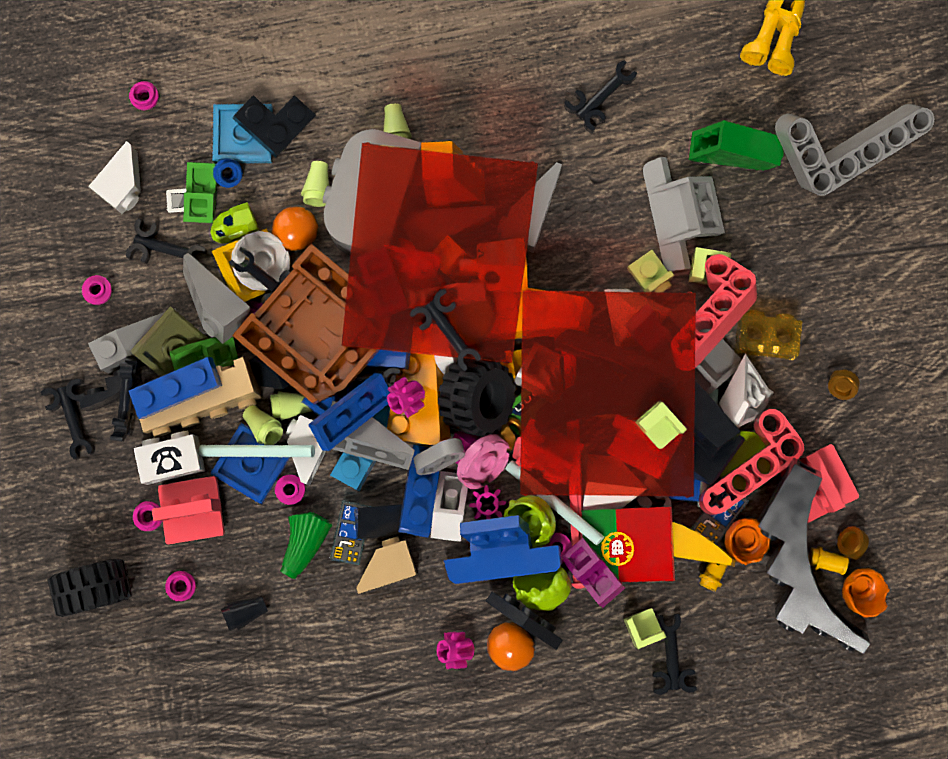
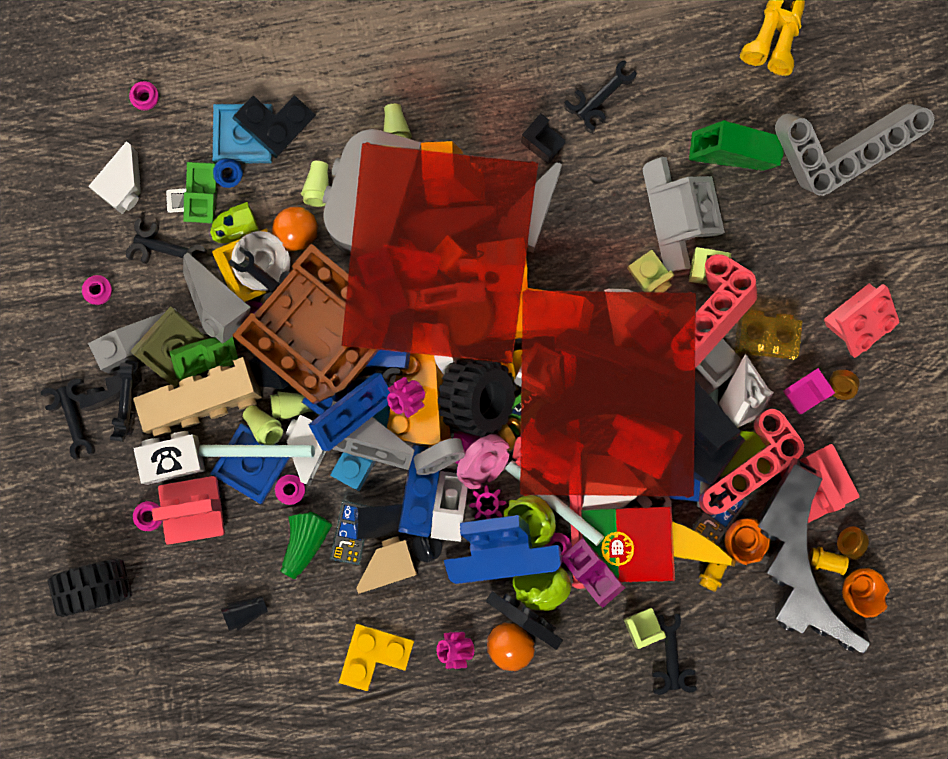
(172, 581): dark pink plate -> none
(175, 388): blue plate -> none
(367, 649): none -> yellow plate
(427, 548): none -> black tile
(434, 310): black bar -> none
(542, 139): none -> black panel
(660, 425): yellowish green panel -> none
(808, 391): none -> dark pink panel
(864, 318): none -> coral bracket

